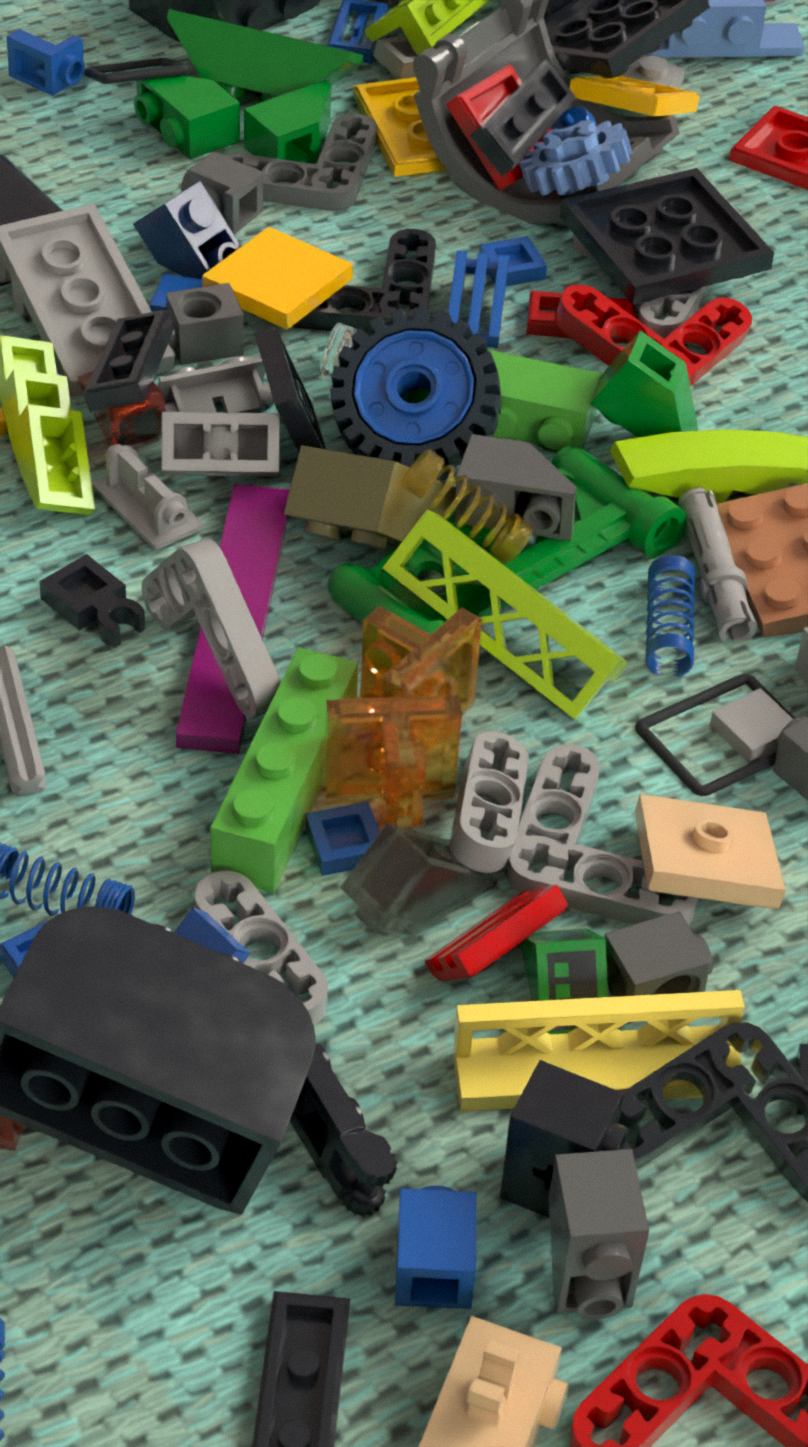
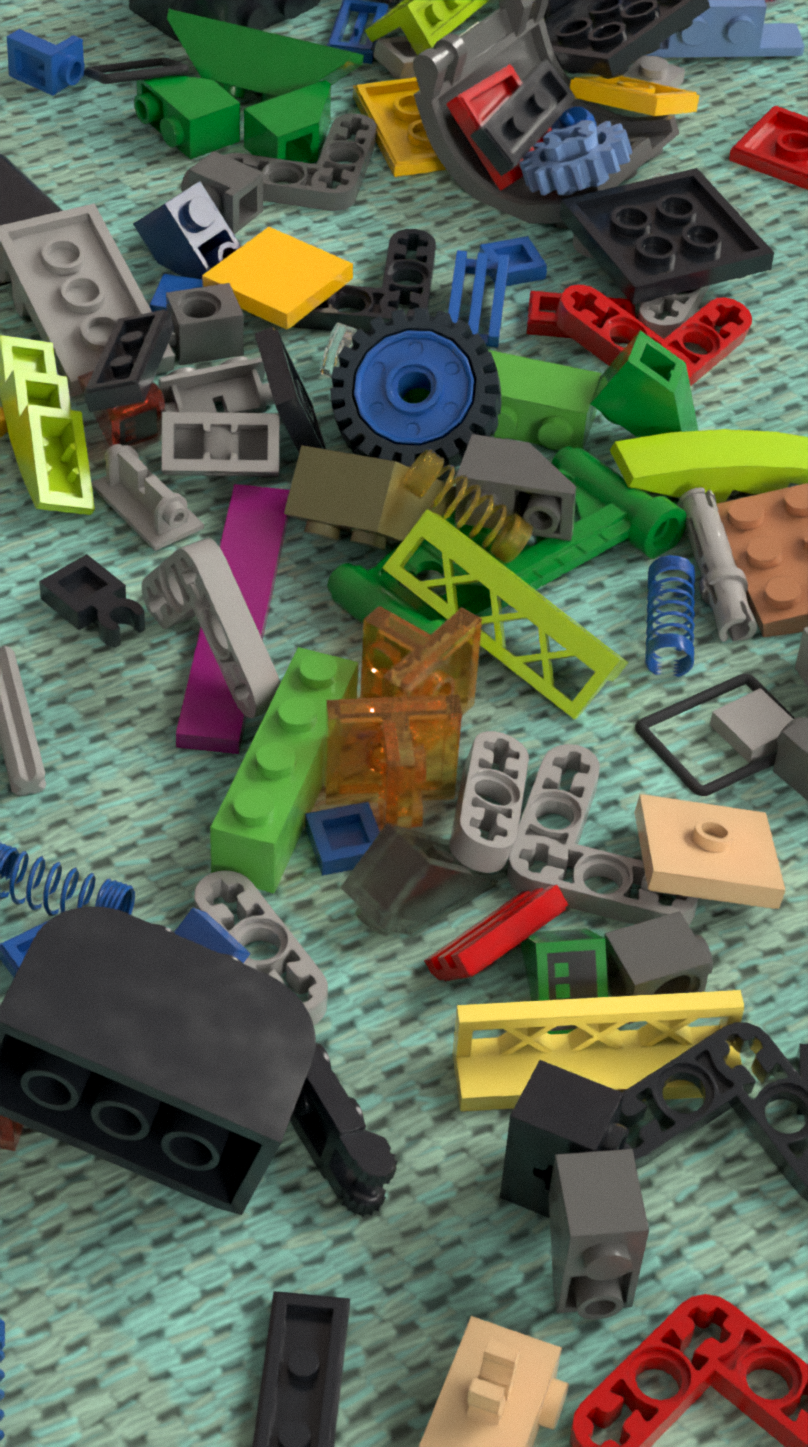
(436, 1248): blue brick -> none

